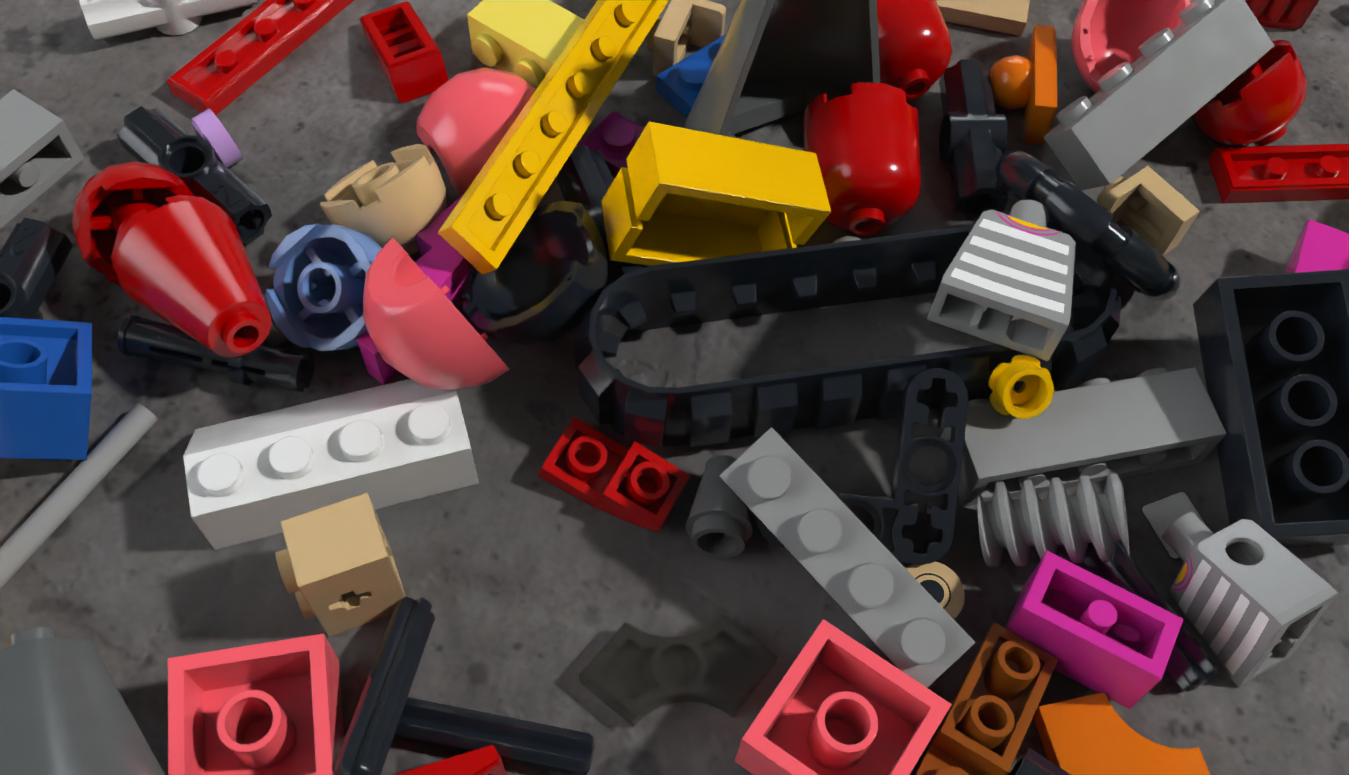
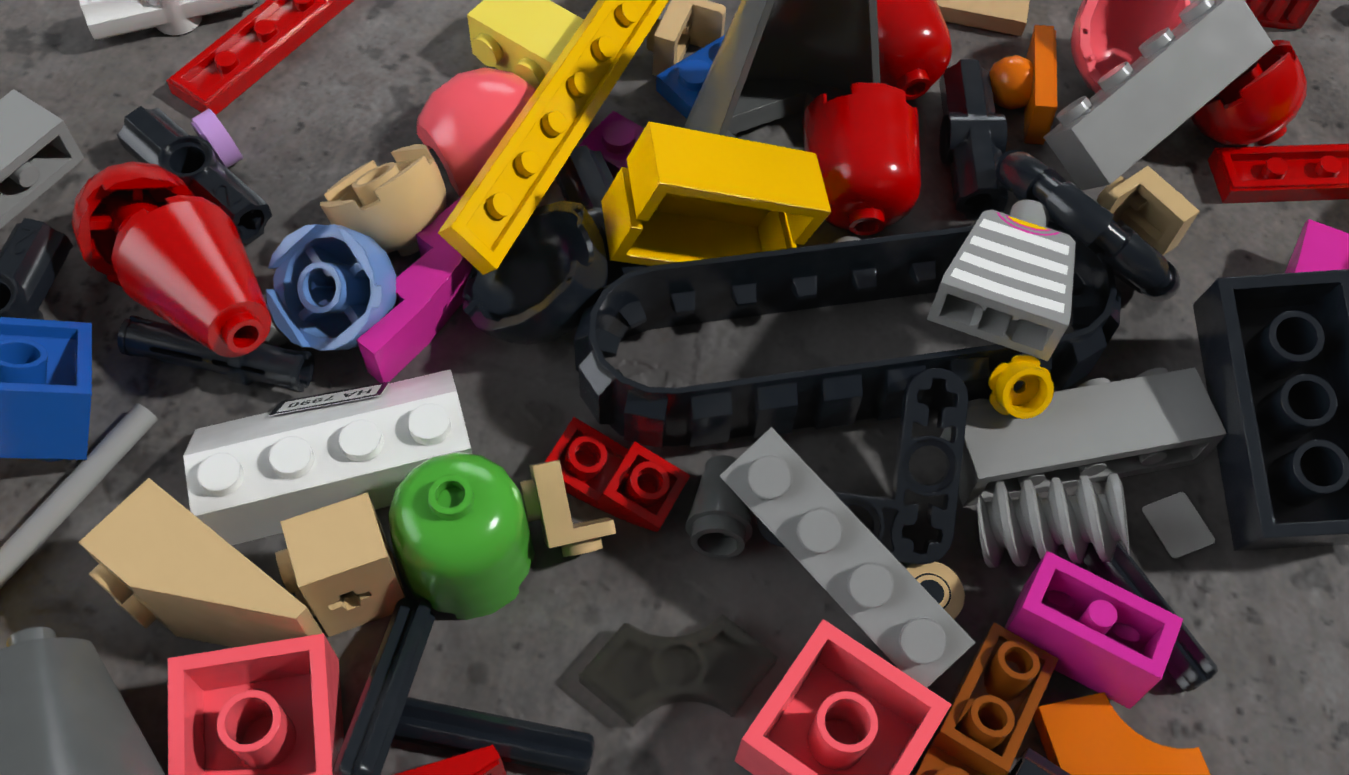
(186, 576): none -> tan slope
(329, 398): none -> sticker
(407, 55): red slope -> none
(421, 328): coral cylinder -> none
(461, 534): none -> bright green cylinder
(547, 501): none -> tan bracket
(1244, 594): light grey torso -> none

